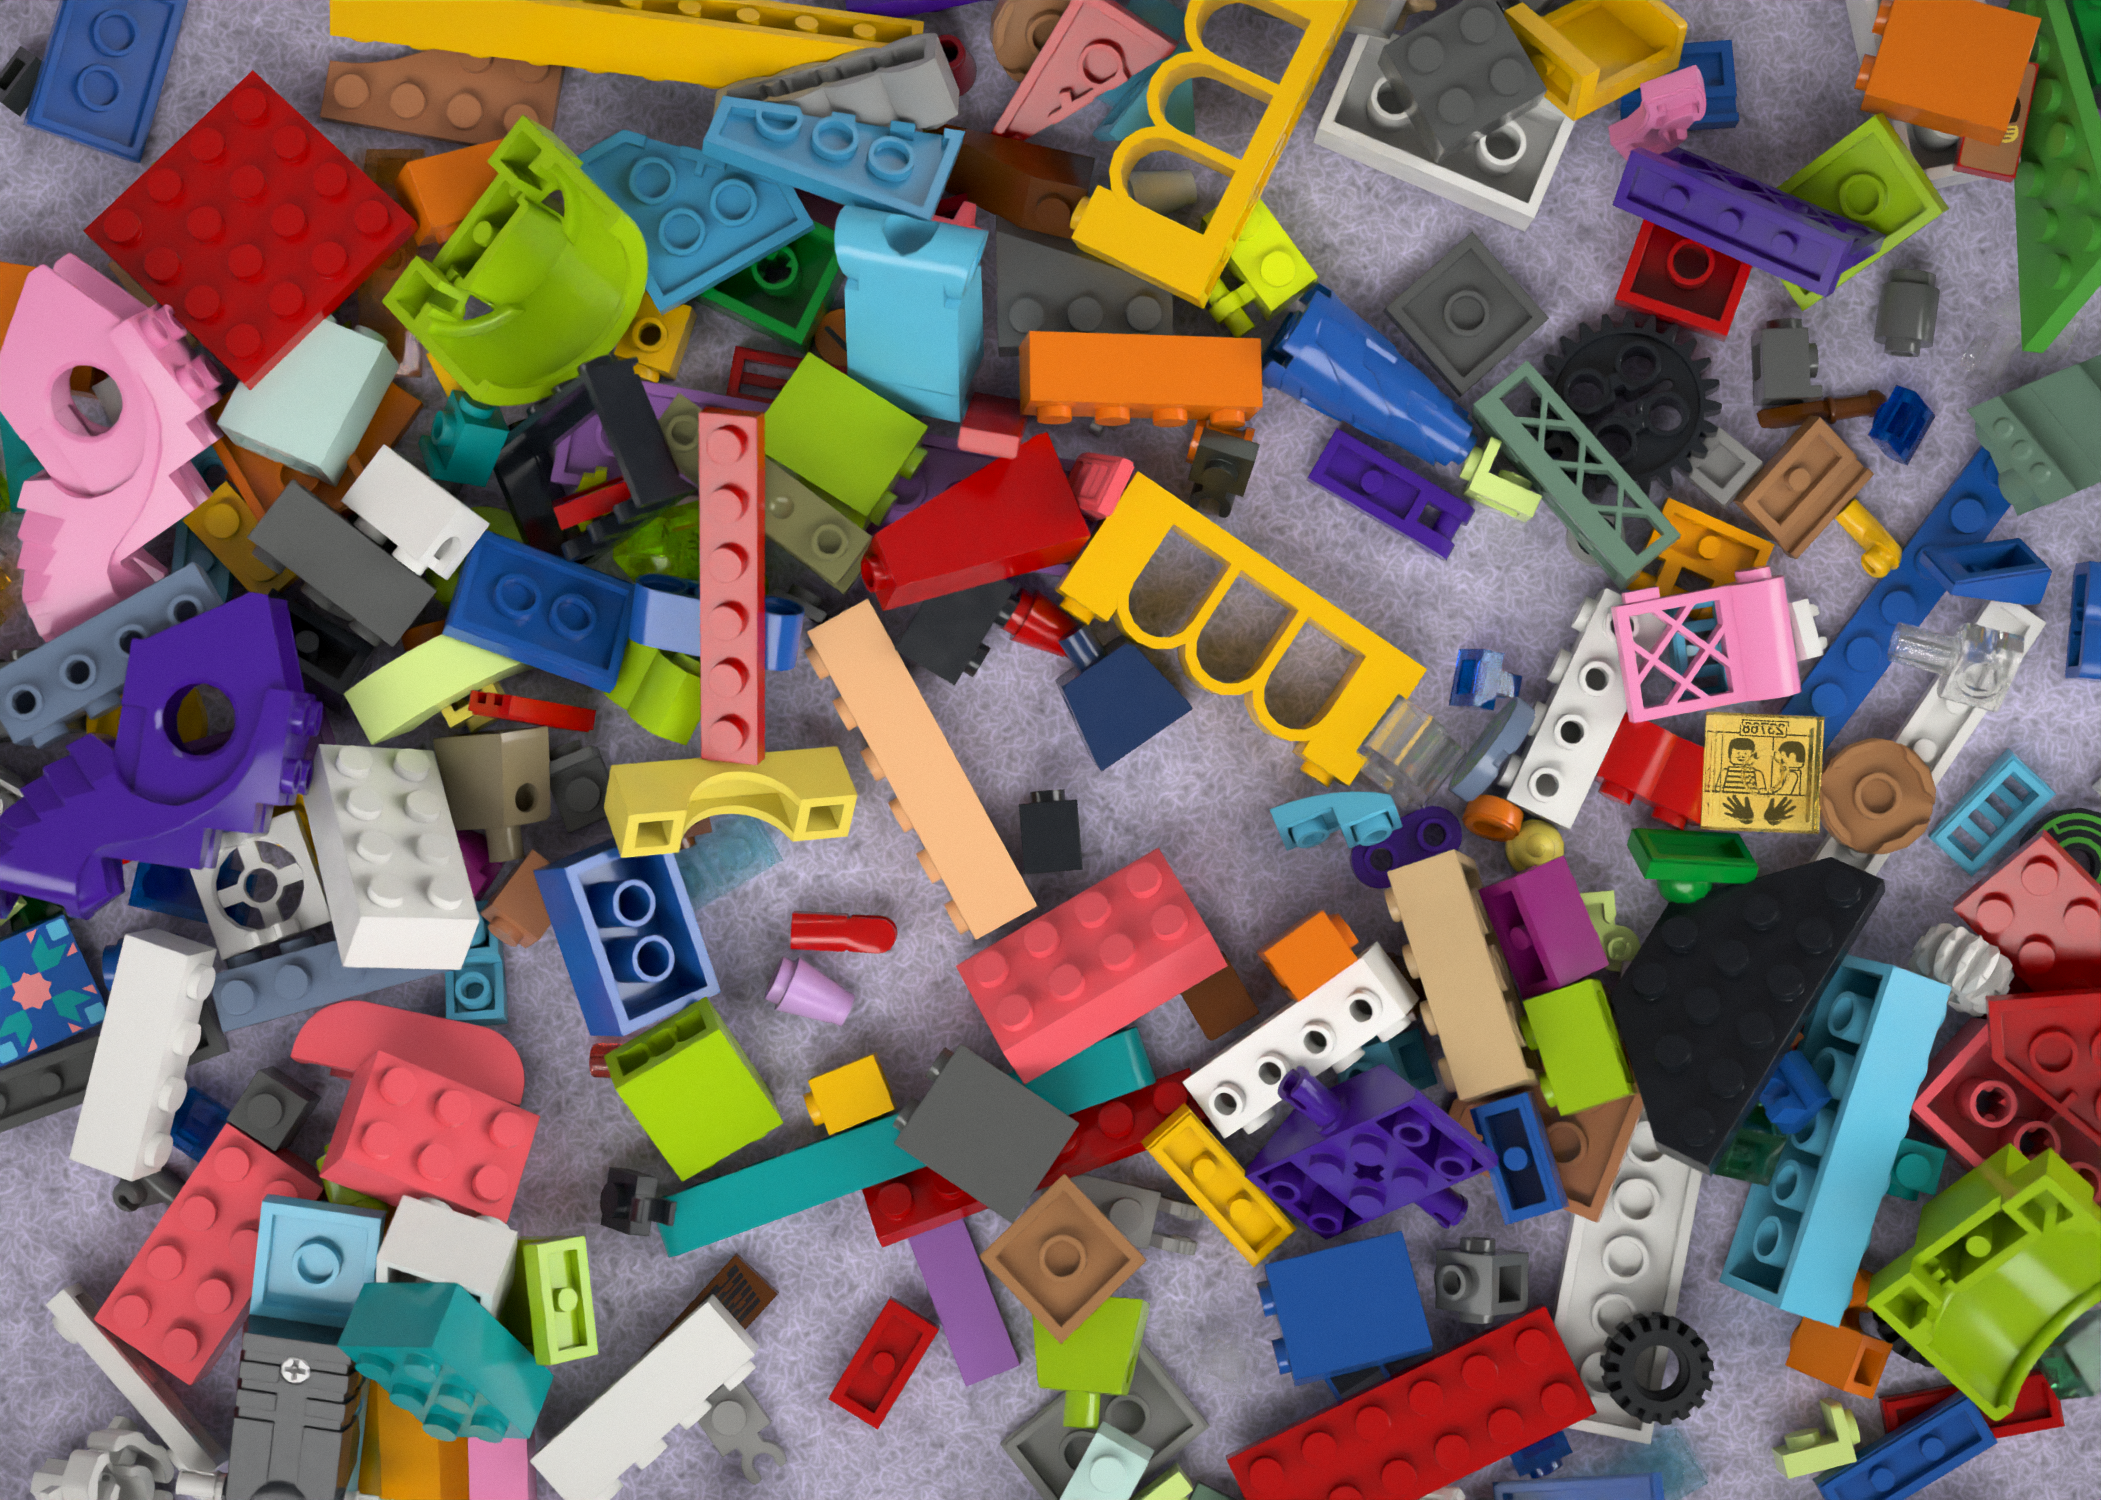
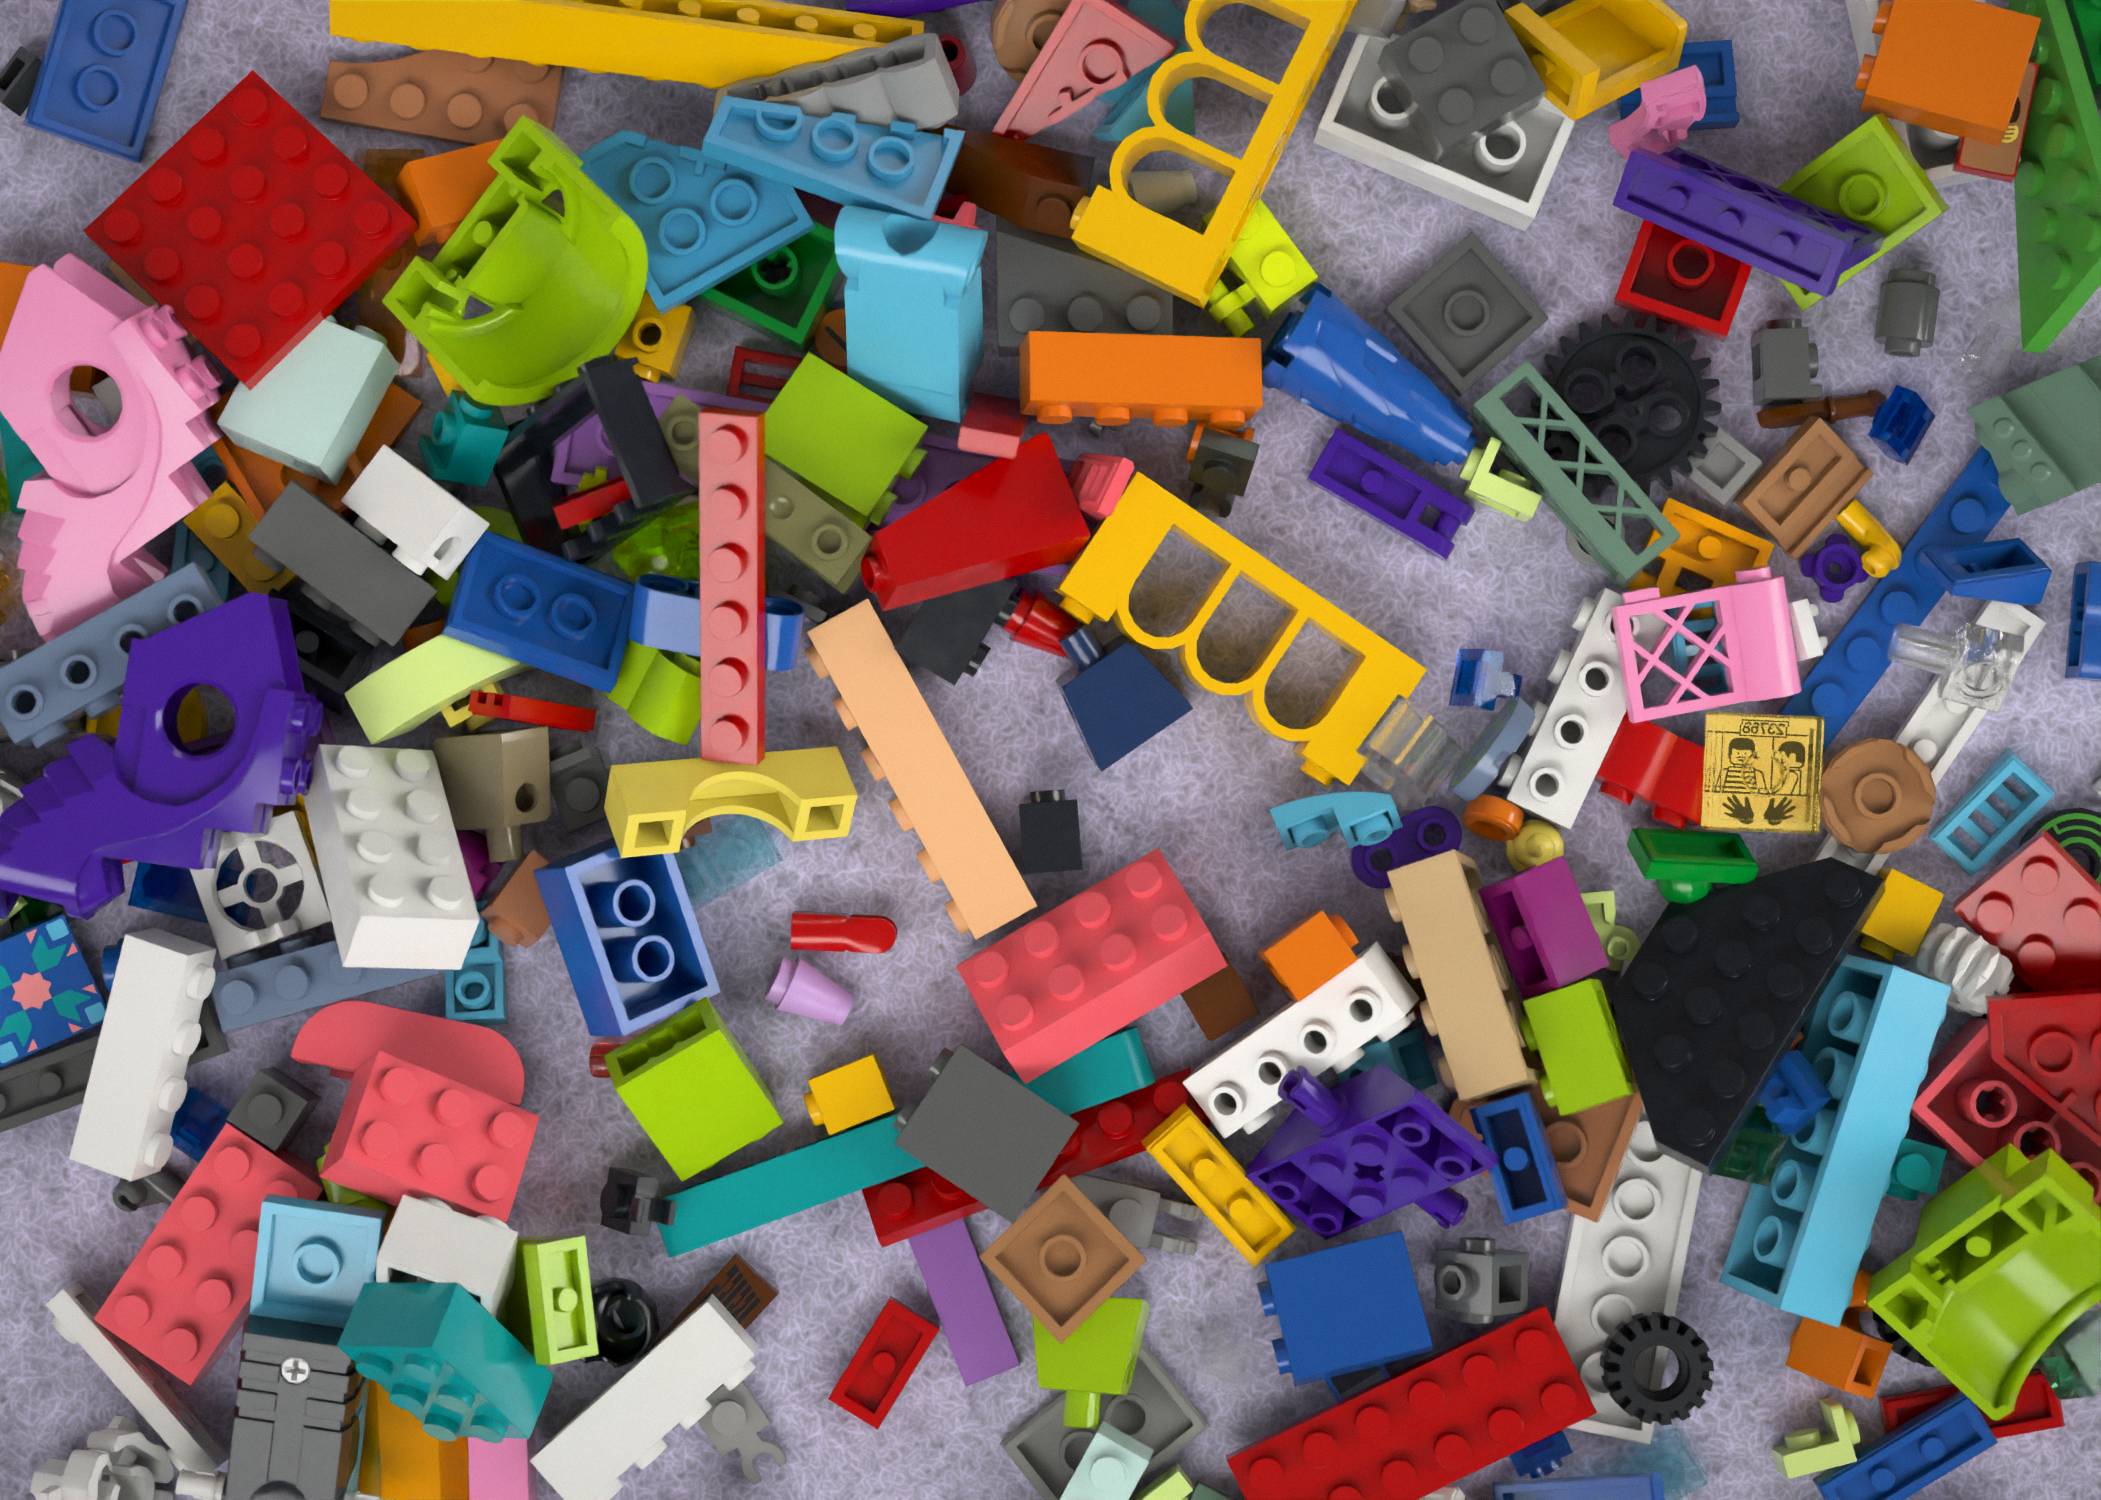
(637, 1314): none -> black hair
(1839, 552): none -> dark purple plate
(1900, 916): none -> yellow brick

